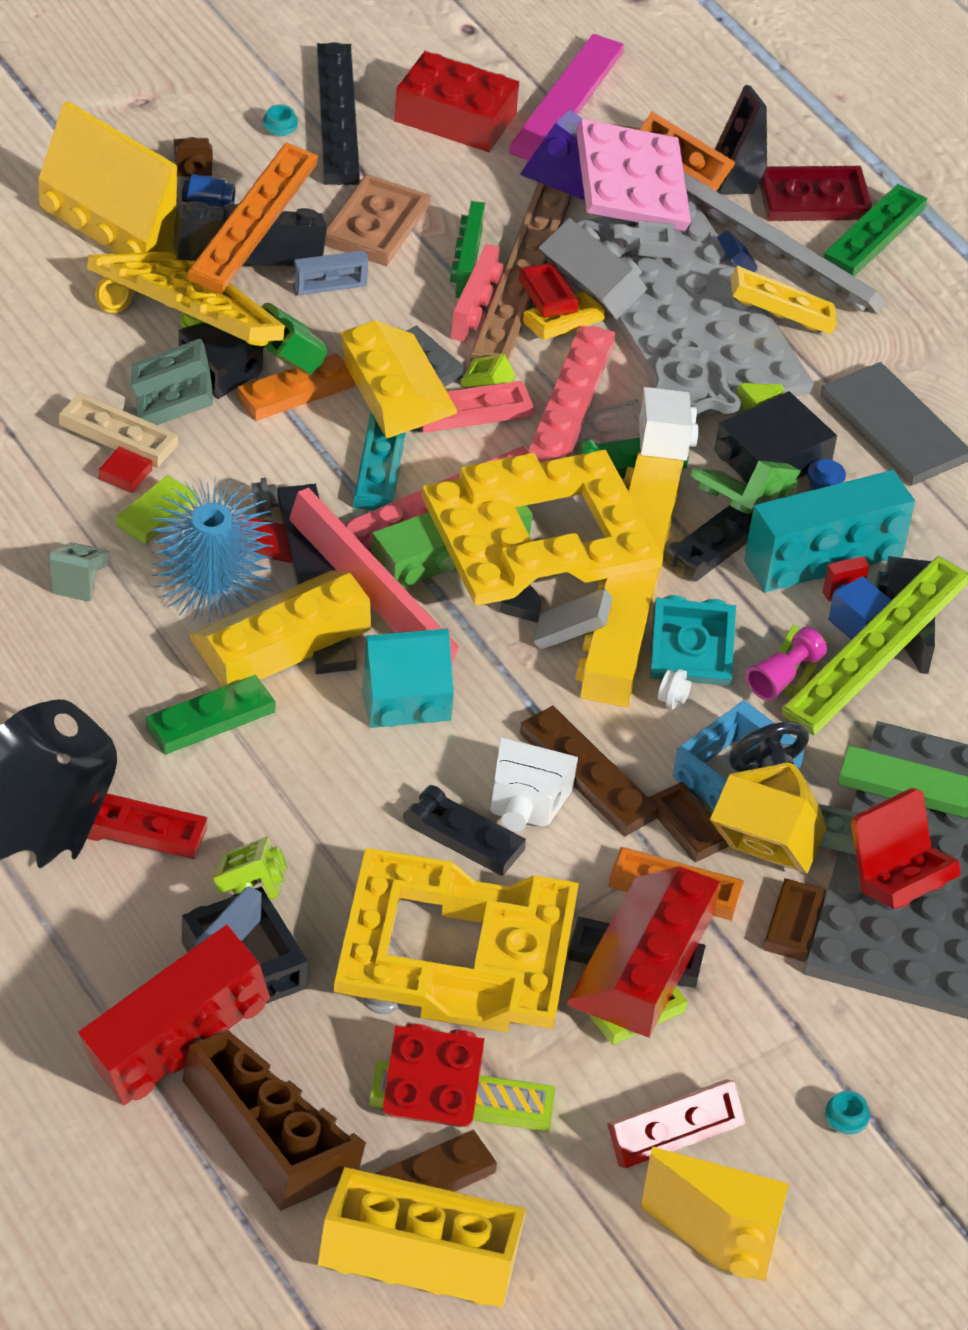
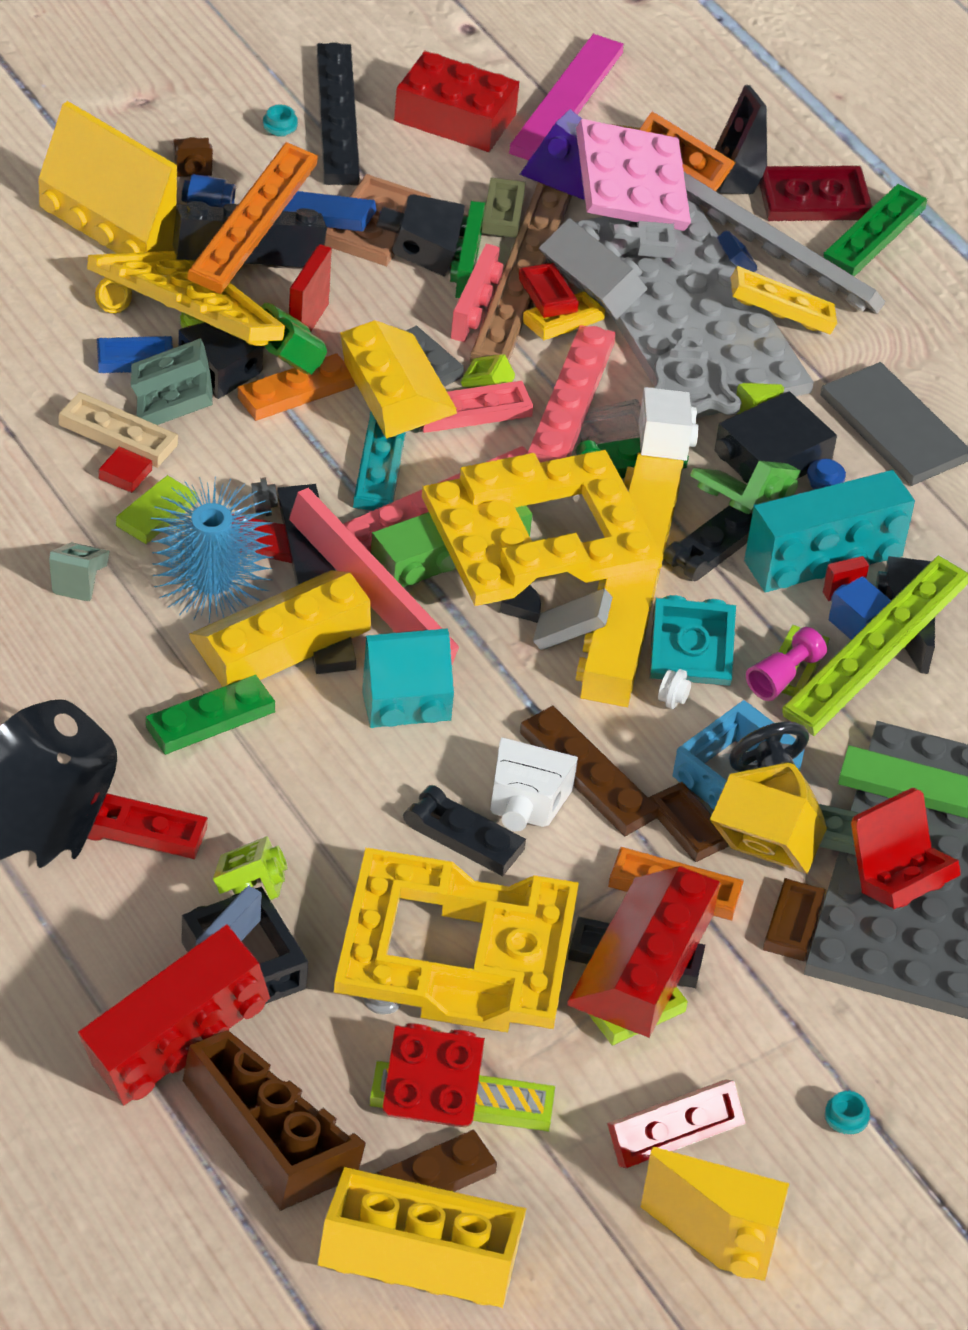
(119, 354): none -> blue tile
(311, 288): none -> tile
(330, 267): sand blue tile -> none
(337, 211): none -> blue tile
(424, 231): none -> black torso
(503, 207): none -> olive plate

